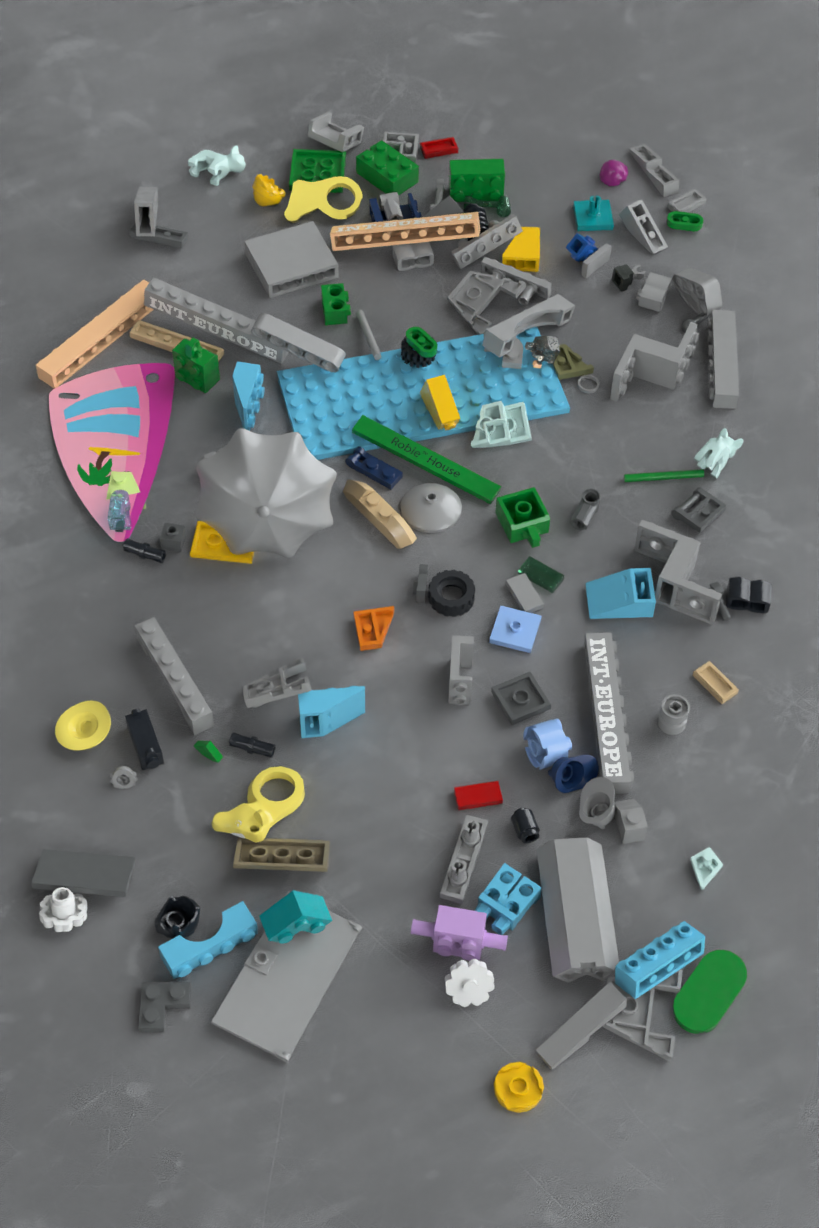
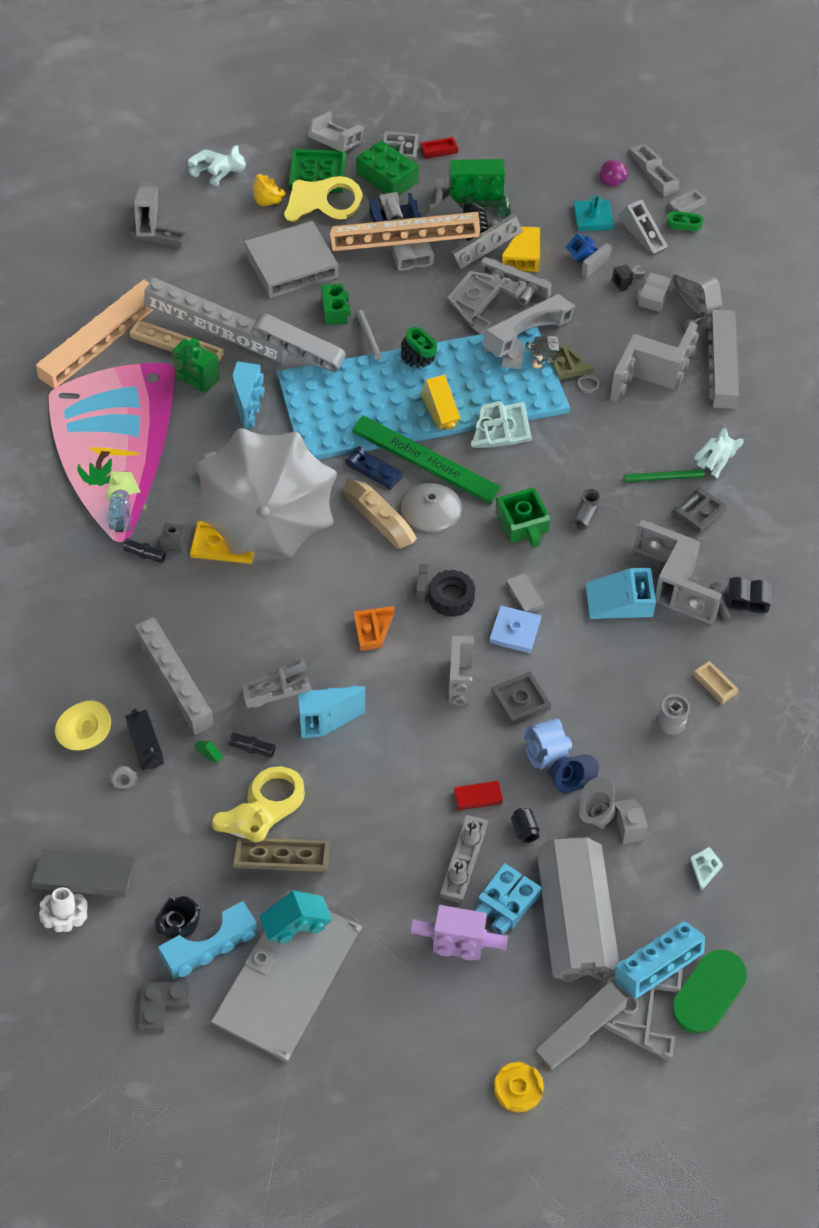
(469, 982): white plant -> none
(541, 574): clear green tile -> none
(607, 711): light grey brick -> none

